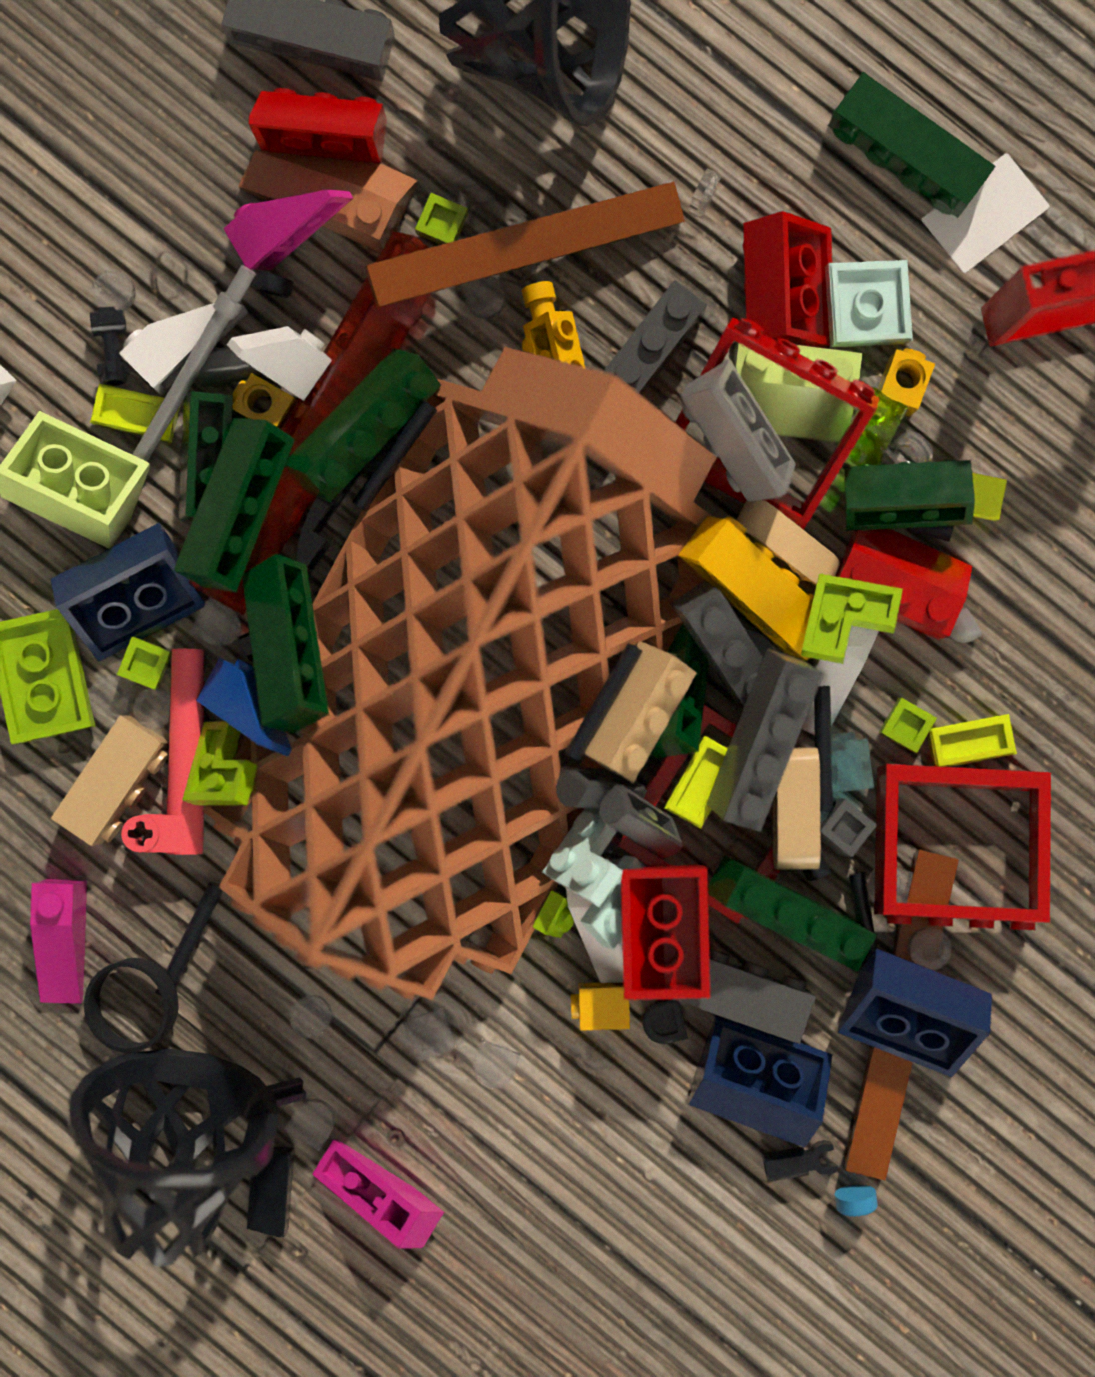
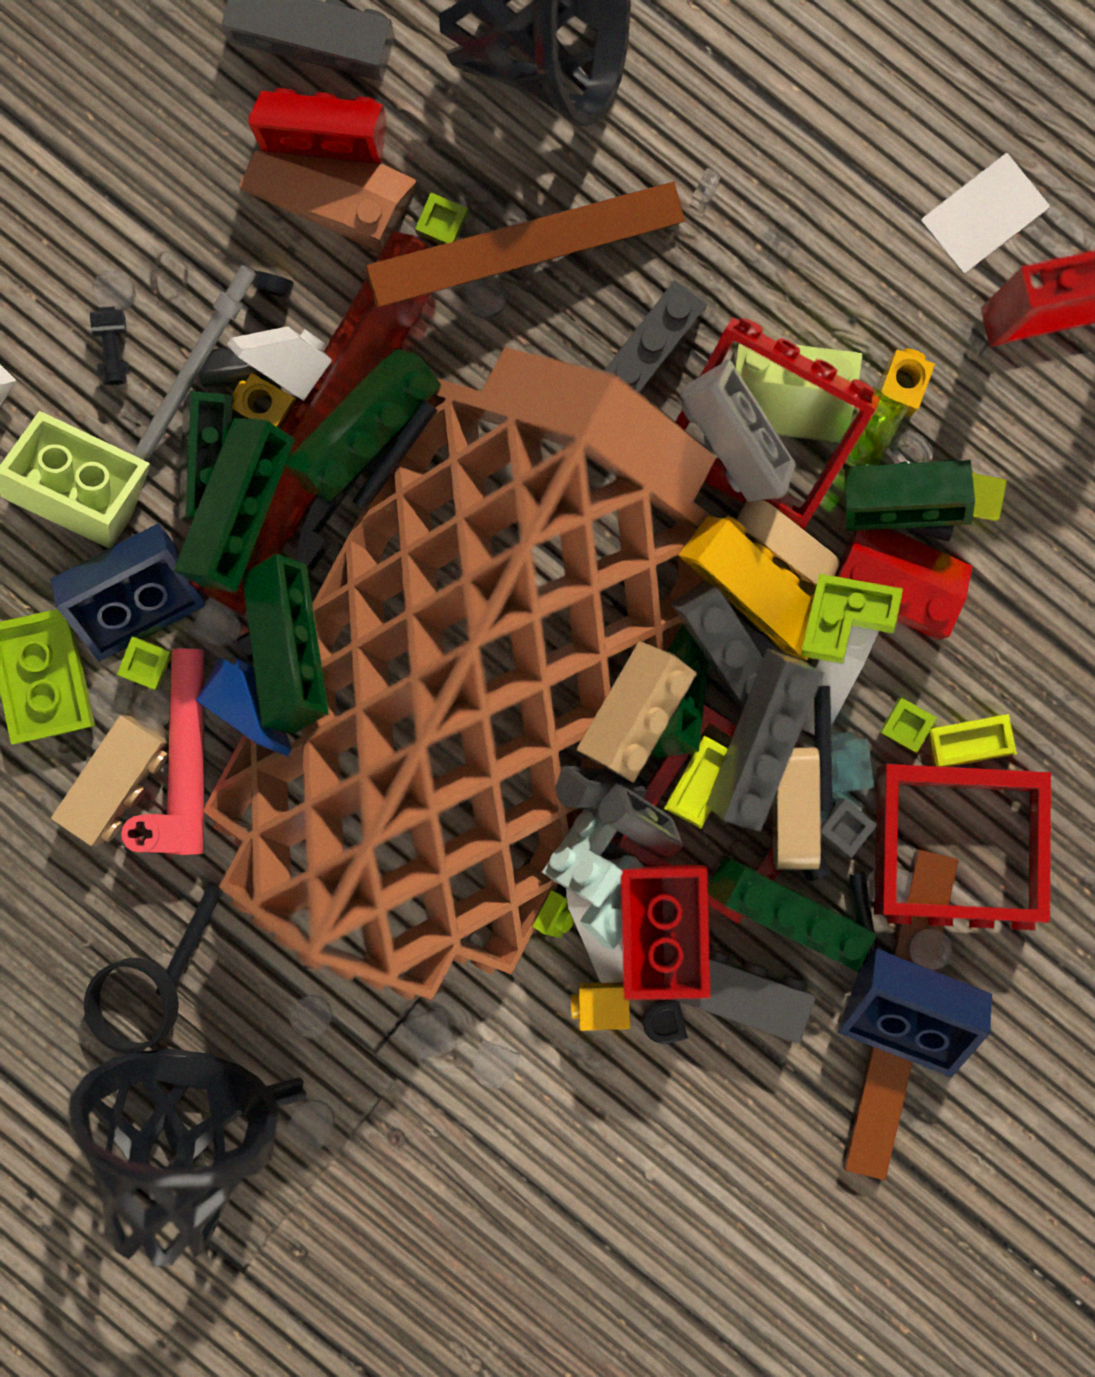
(59, 938): dark pink slope -> none
(128, 411): neon yellow tile -> none
(165, 345): white slope -> none
(214, 773): lime plate -> none
(272, 1194): black slope -> none
(274, 228): dark pink slope -> none
(378, 1196): dark pink slope -> none
(550, 331): yellow brick -> none
(603, 702): black bar -> none
(762, 1081): dark blue slope -> none
(787, 277): red slope -> none
(797, 1162): black bar -> none
(856, 1200): dark azure tile -> none
(868, 303): light aqua plate -> none
(910, 146): dark green brick -> none
(965, 628): light grey hinge -> none

